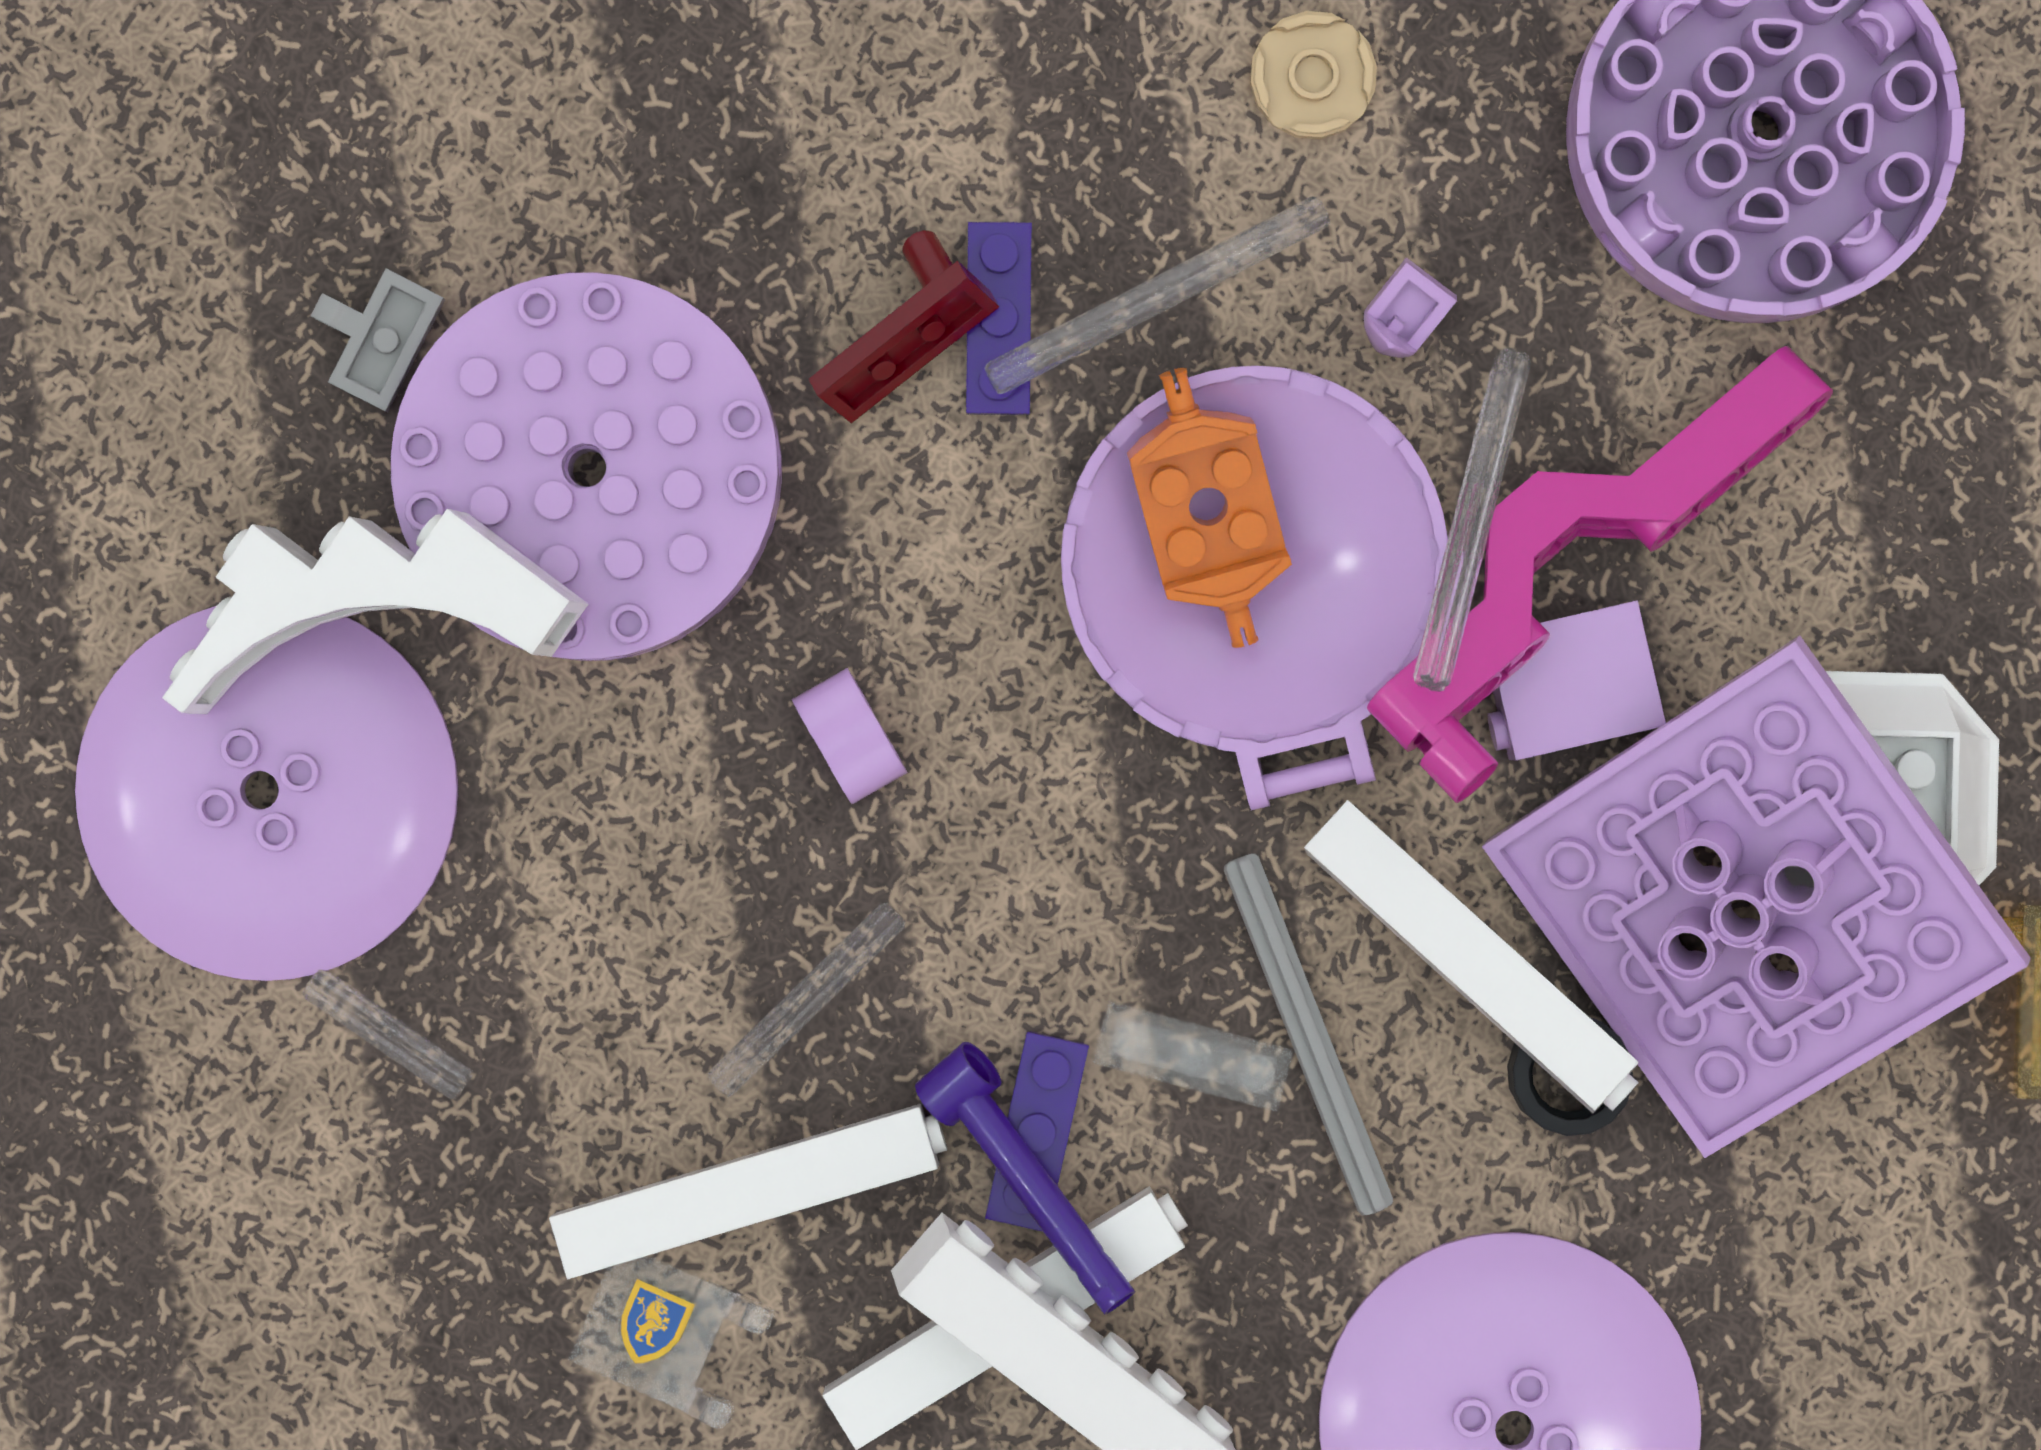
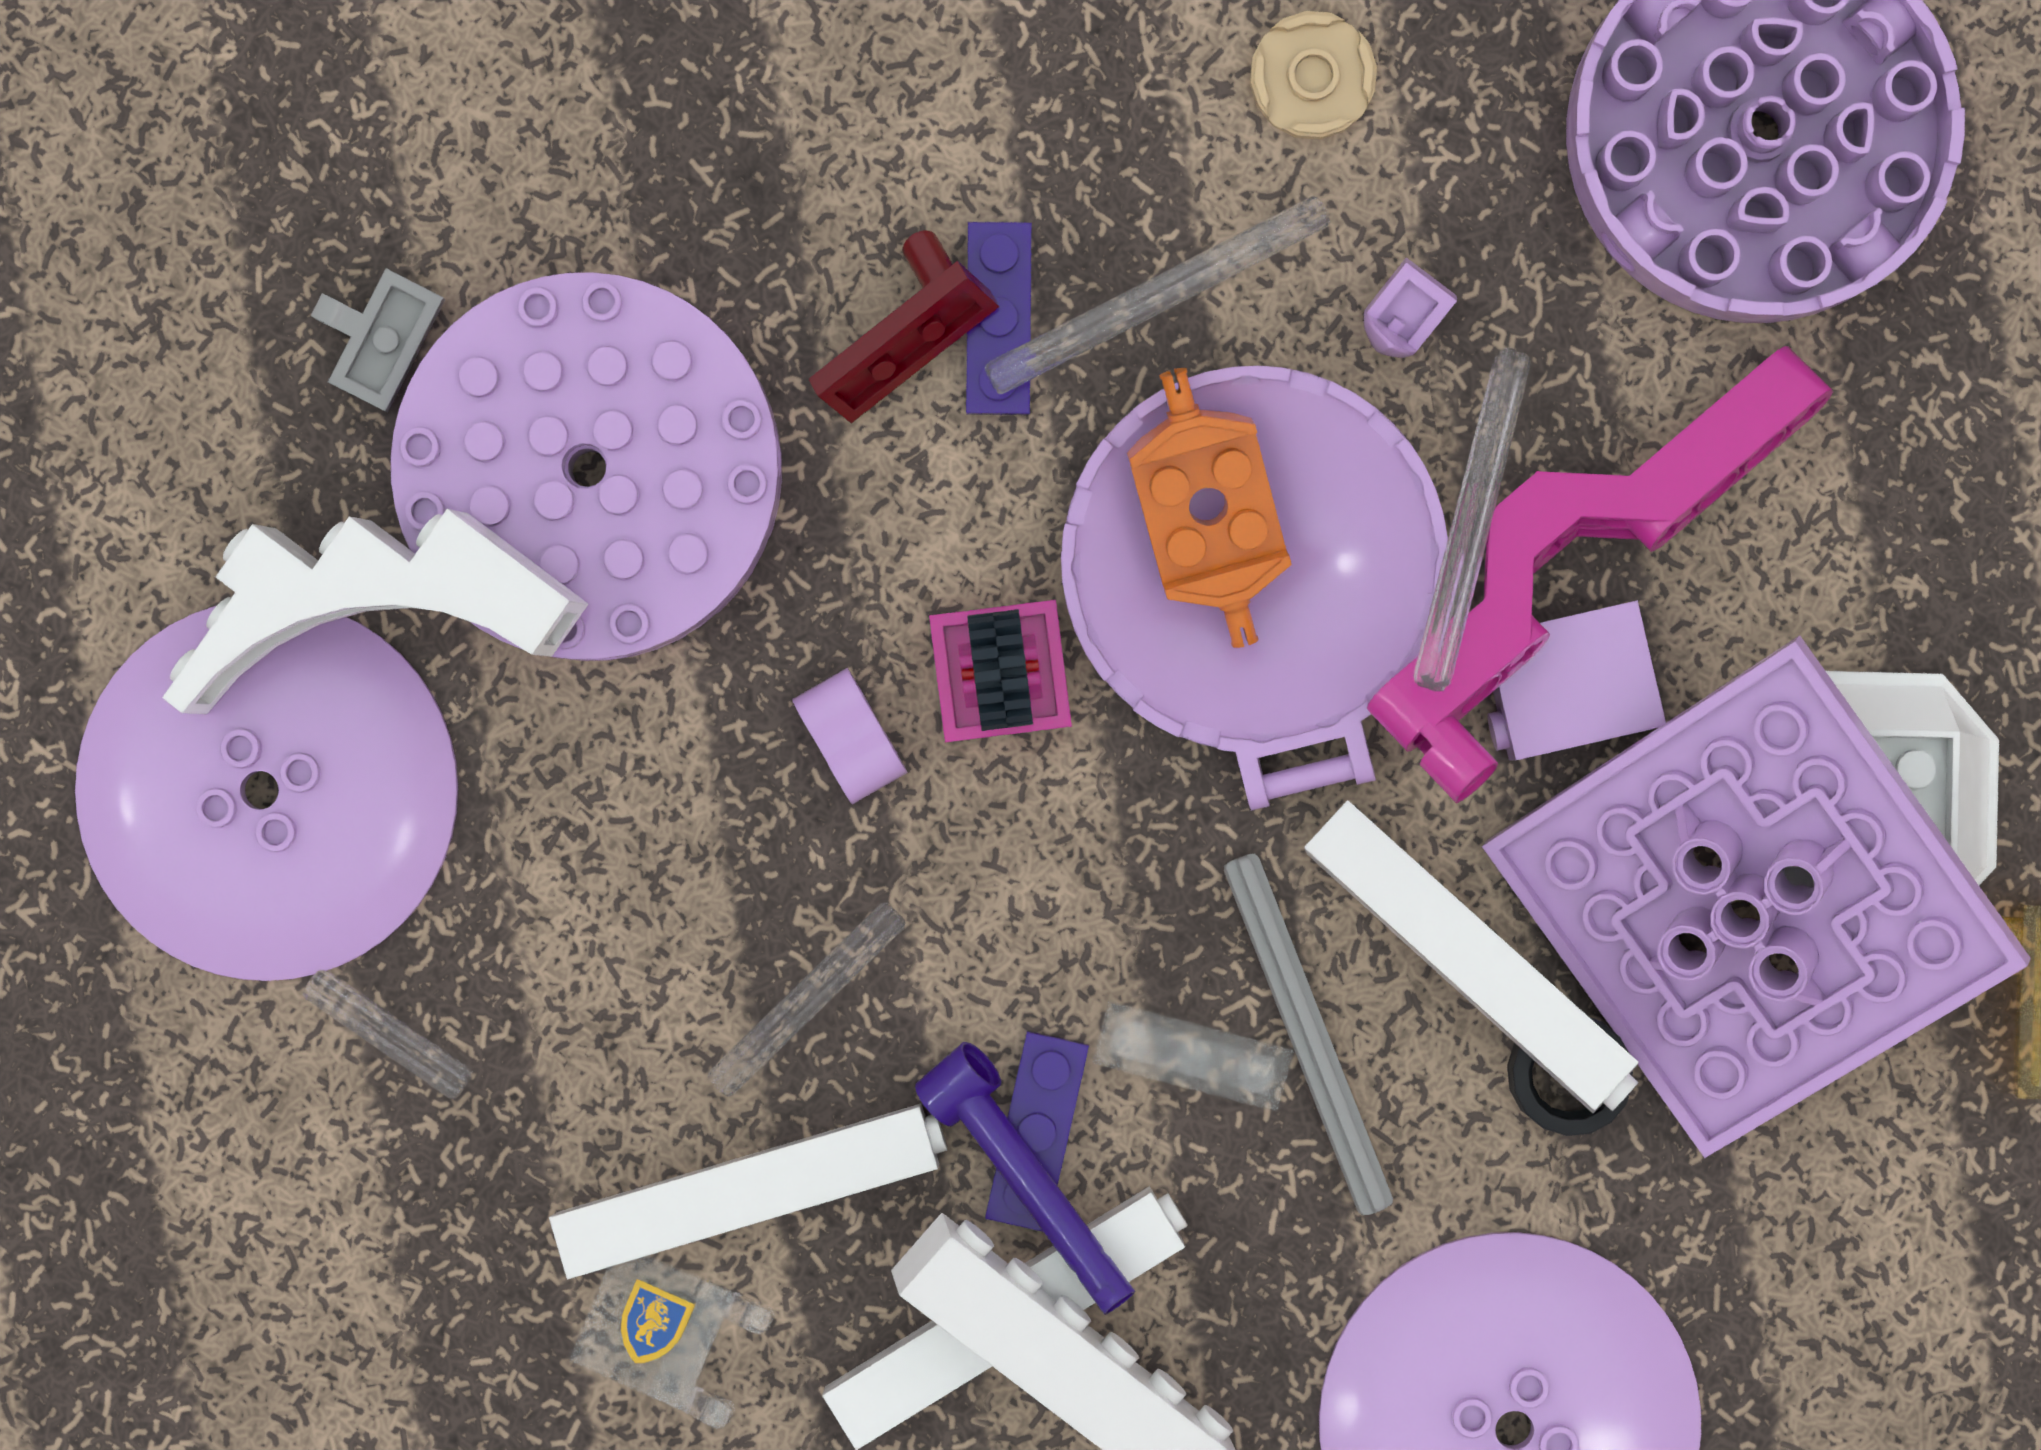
(1000, 671): none -> dark pink plate

